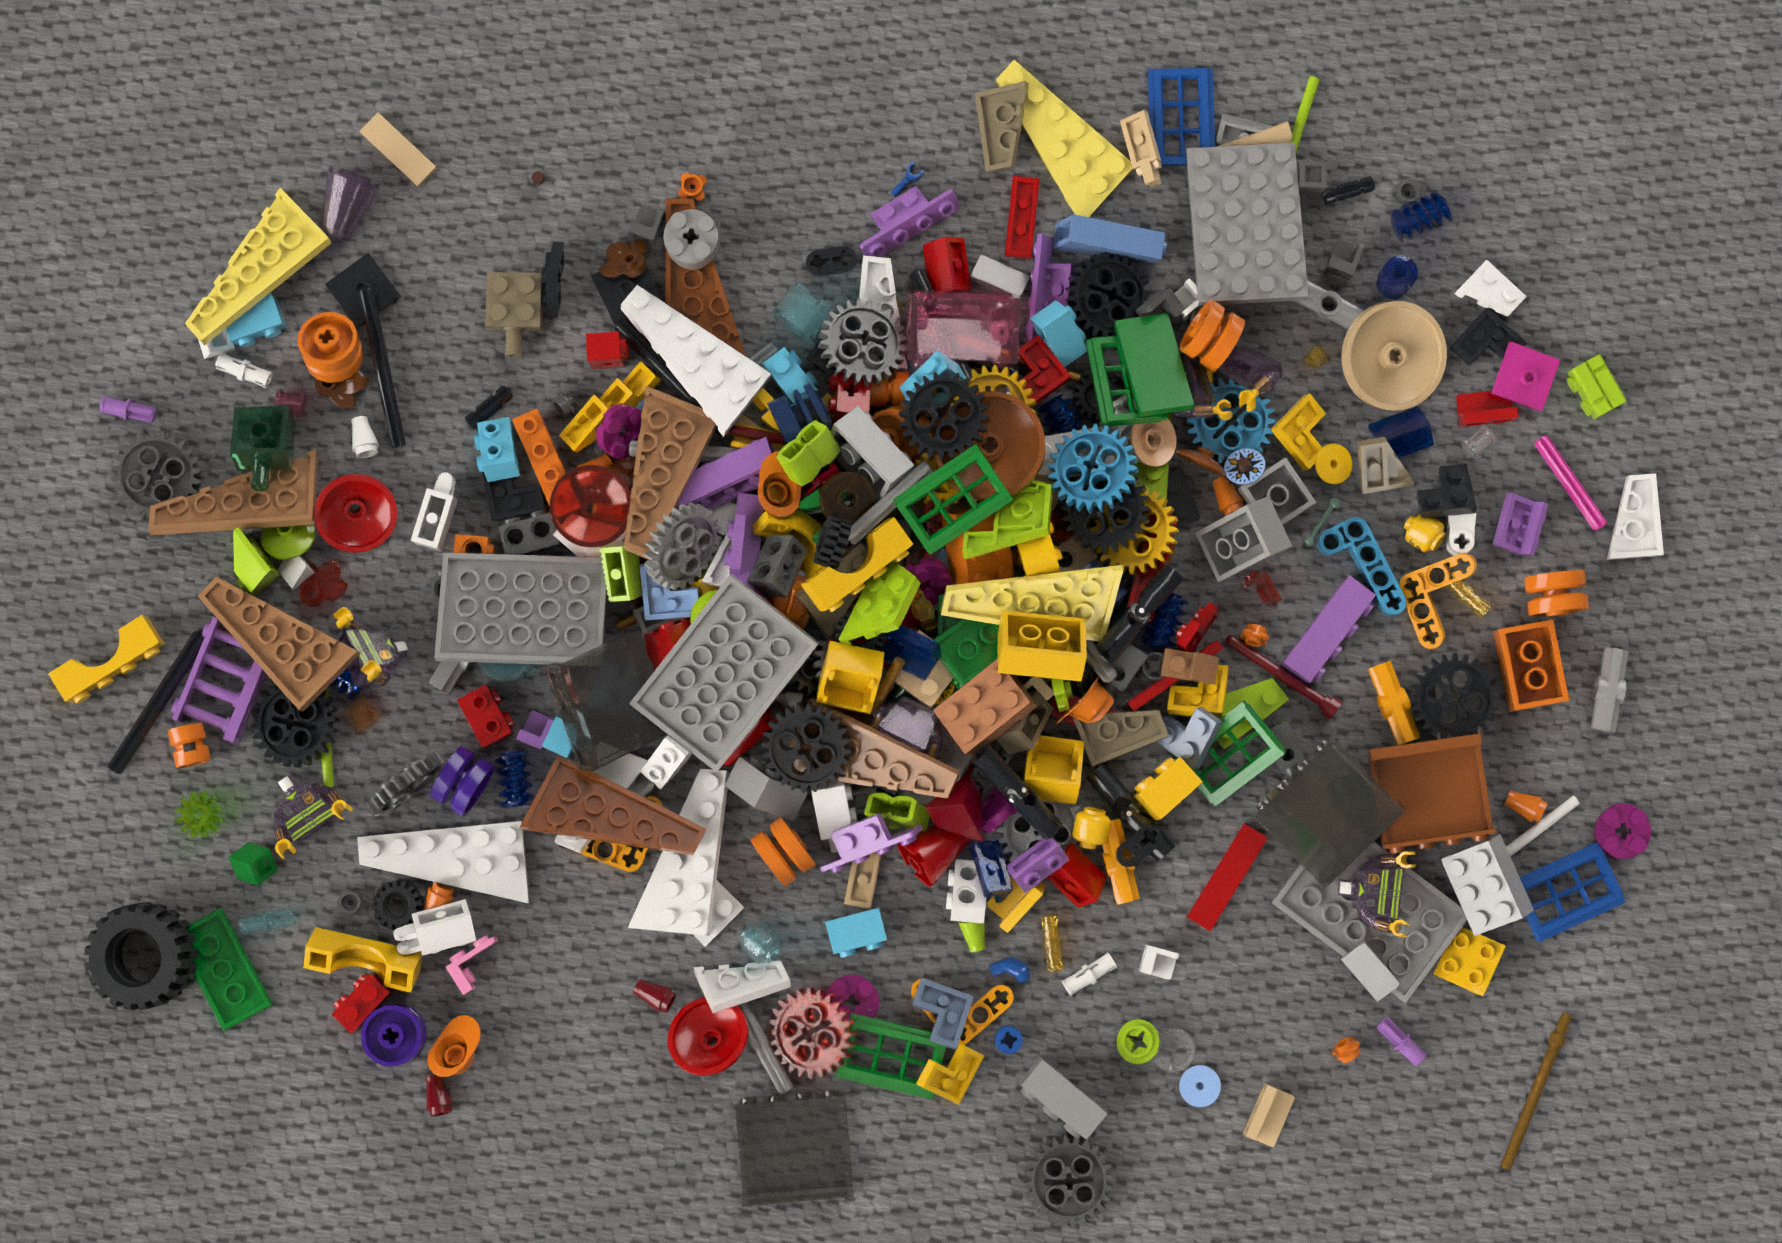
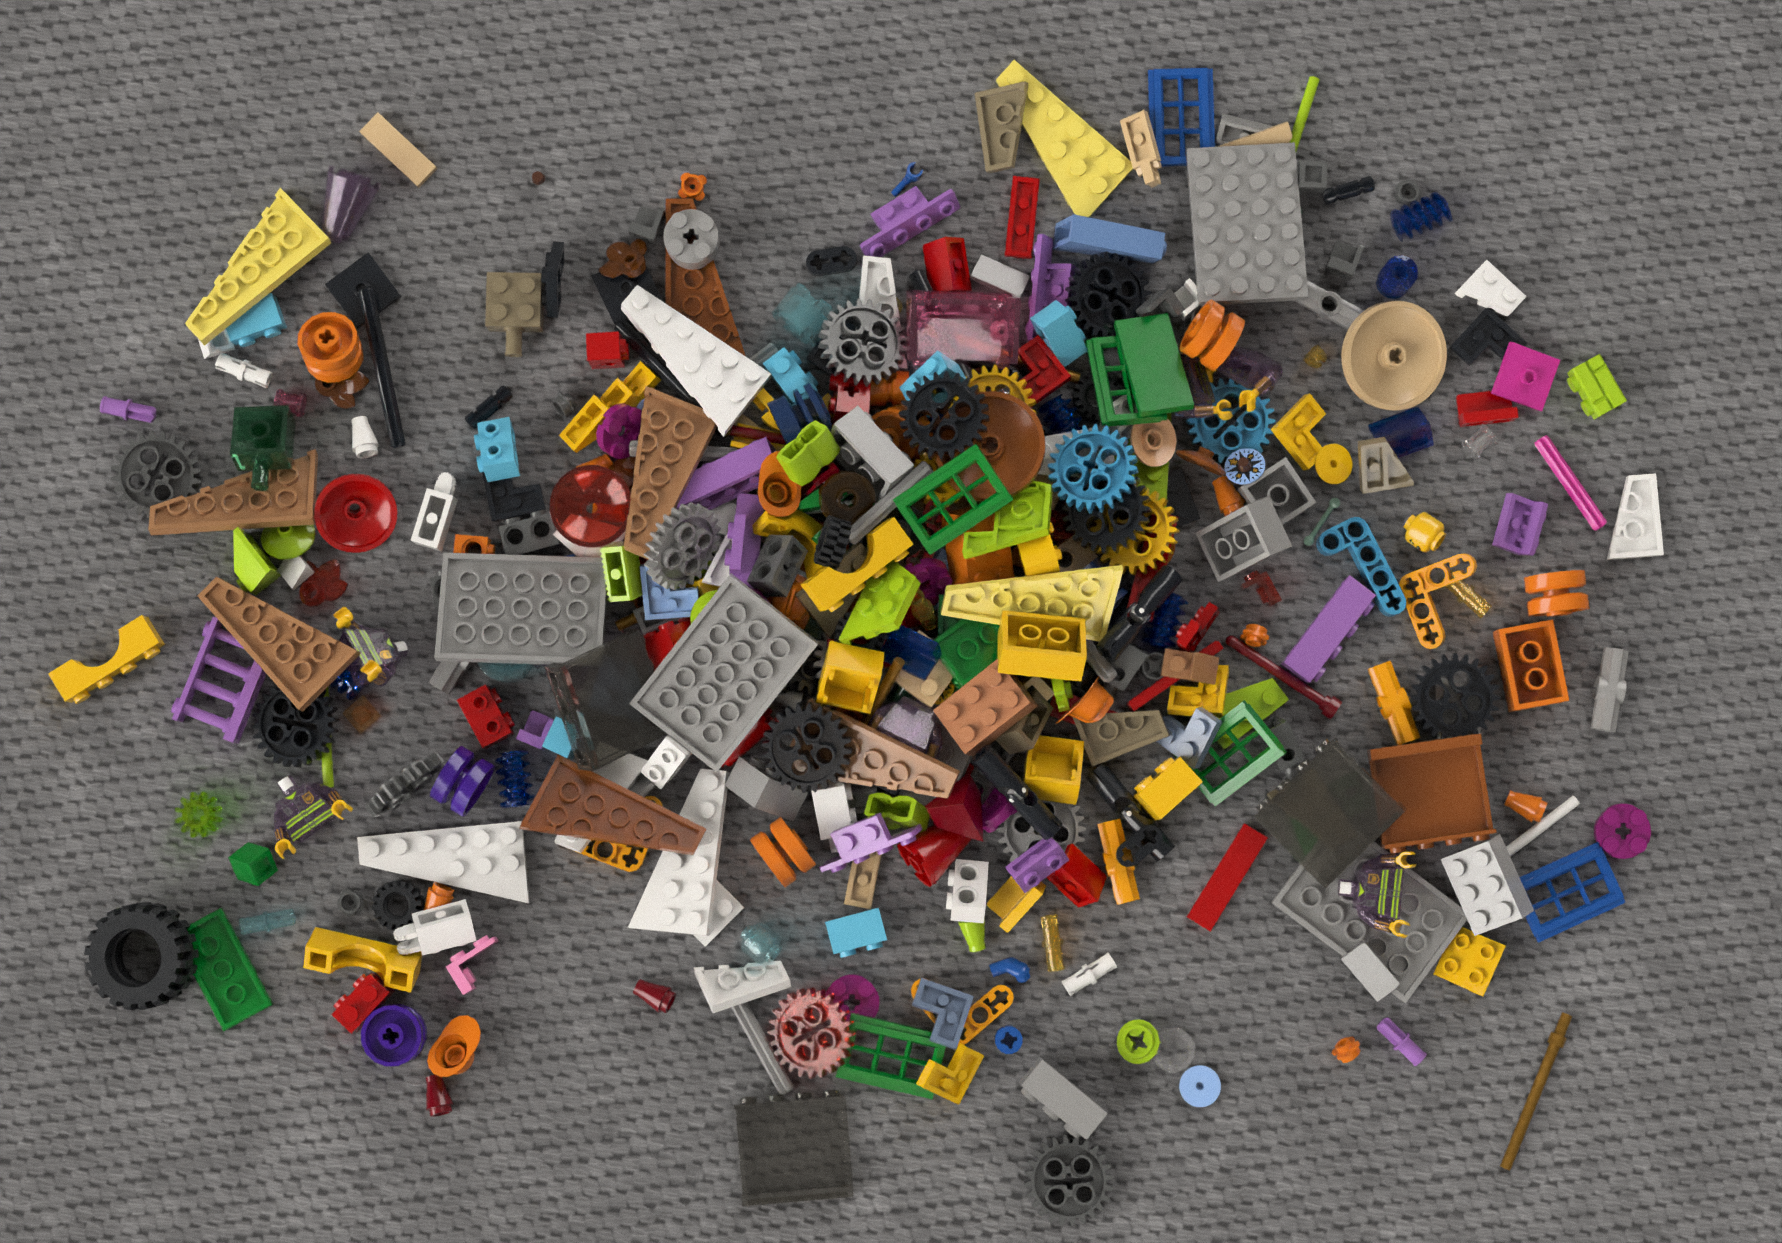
(156, 703): black axle -> none
(186, 736): orange wheel -> none
(540, 450): orange brick -> none
(695, 1030): red dish -> none
(991, 869): clear blue panel -> none
(1091, 827): yellow head -> none
(1158, 962): white panel -> none
(1268, 1115): tan panel -> none
(1453, 498): black plate -> none
(1463, 527): white piece -> none

